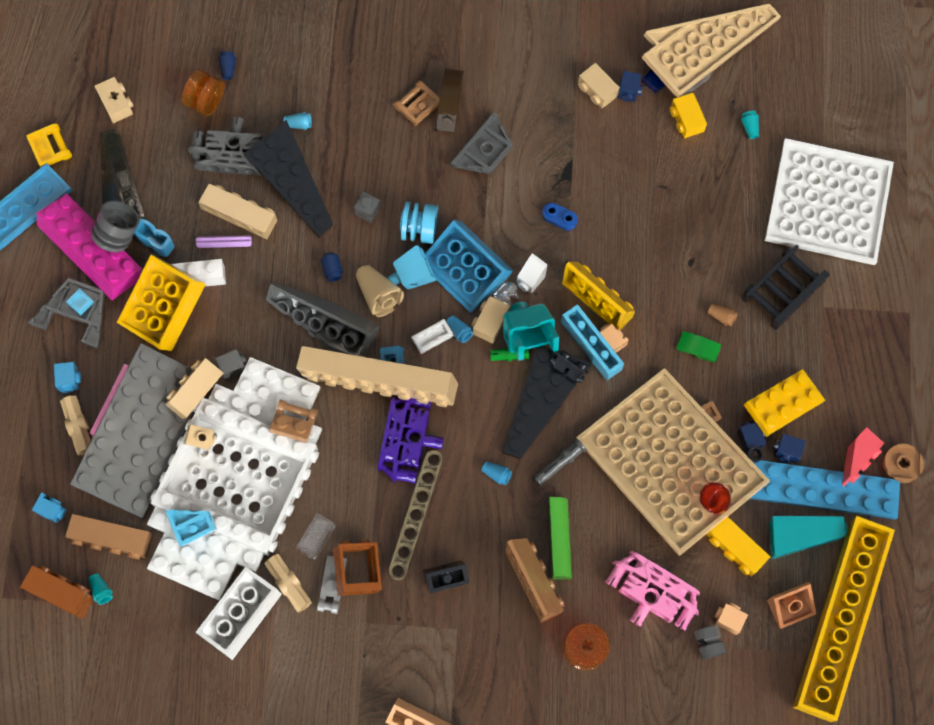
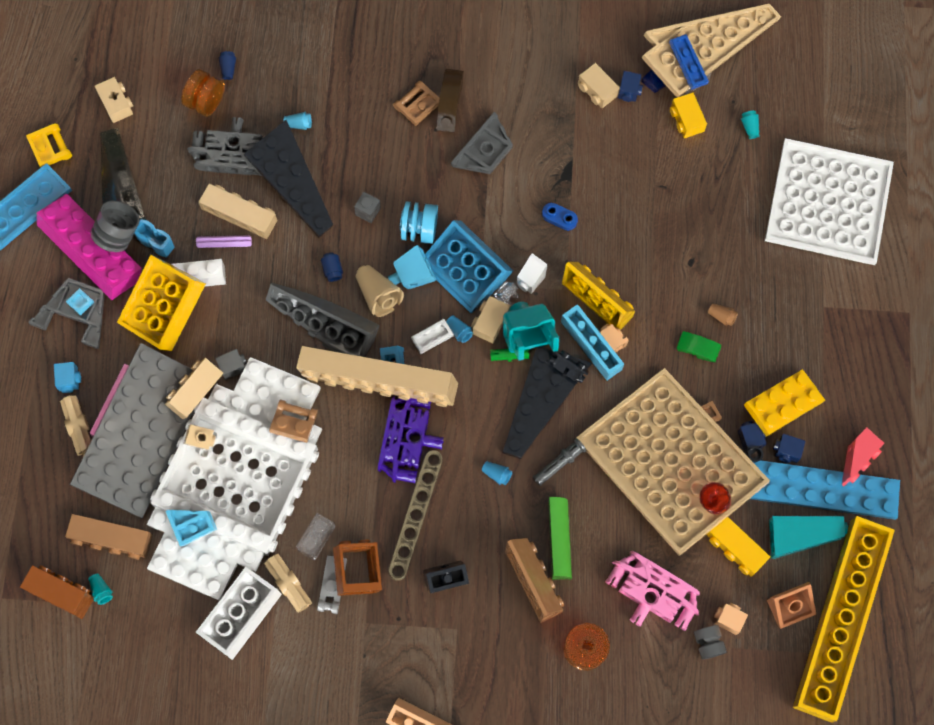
(49, 508): dark azure brick -> none
(688, 61): none -> blue tile
(790, 303): black fence -> none
(910, 456): medium nougat plate -> none

